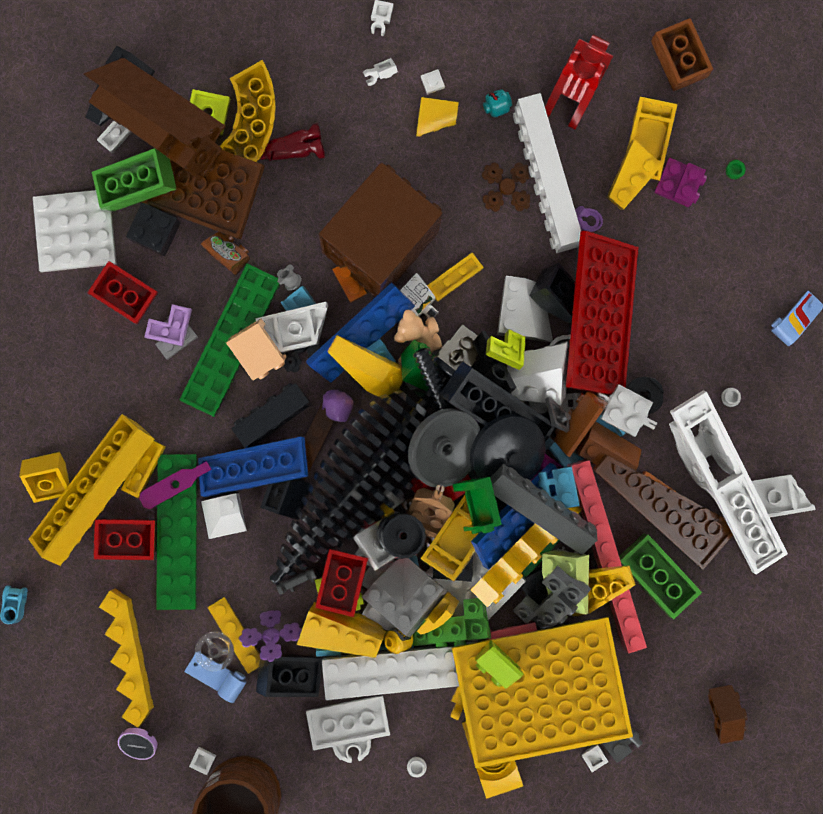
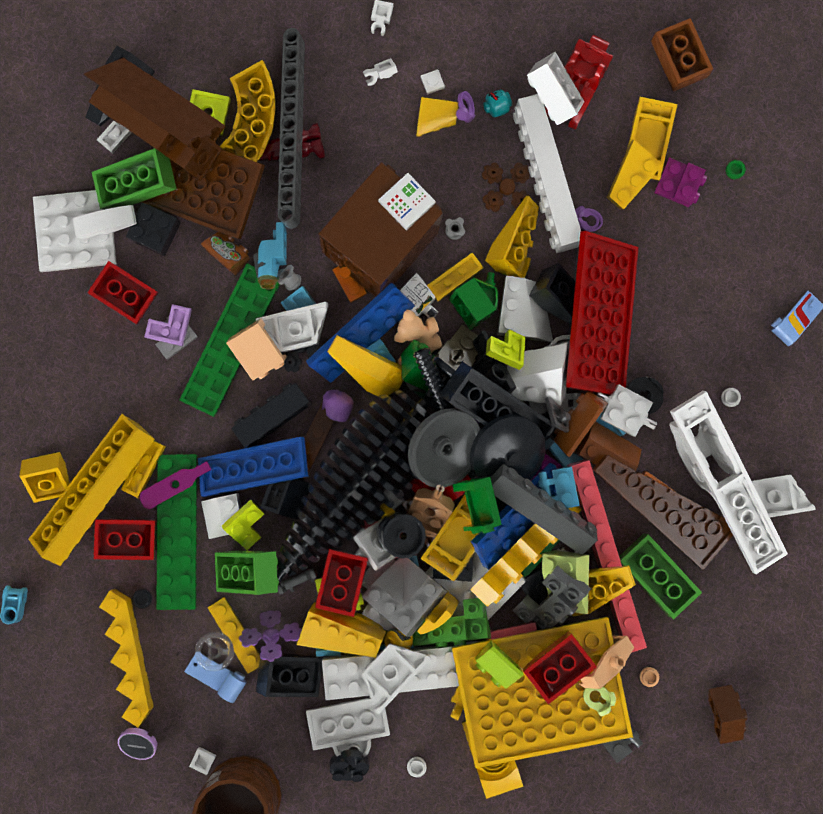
(104, 221): none -> white slope
(142, 598): none -> black plate
(240, 525): none -> neon yellow plate
(246, 572): none -> bright green brick
(270, 256): none -> medium azure plate
(294, 135): none -> dark grey beam
(358, 766): none -> black plate
(391, 673): none -> white wing
(407, 201): none -> white tile
(458, 223): none -> light grey brick
(463, 113): none -> medium lavender piece
(476, 300): none -> green piece
(511, 246): none -> yellow wedge
(555, 88): none -> white brick
(558, 667): none -> red brick
(594, 757): white plate -> none
(602, 709): none -> yellowish green piece
(609, 664): none -> light nougat piece
(649, 676): none -> light nougat plate

